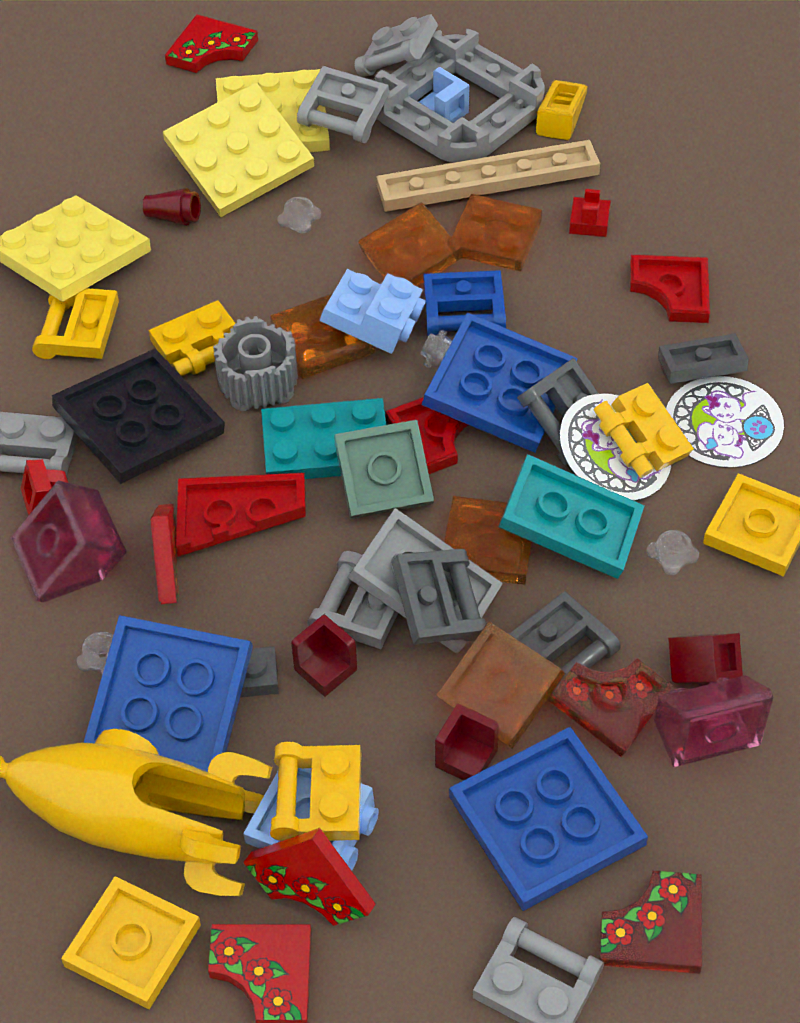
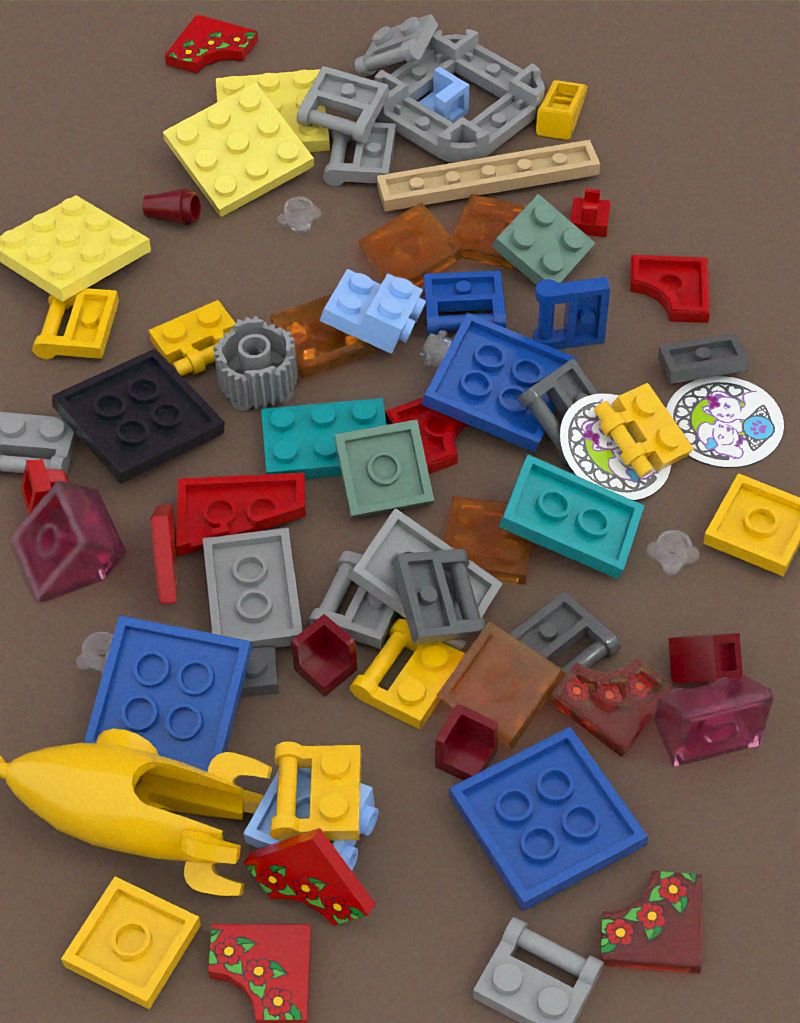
(253, 587): none -> light grey plate
(369, 160): none -> light grey plate
(415, 689): none -> yellow plate
(543, 242): none -> sand green plate
(584, 314): none -> blue plate

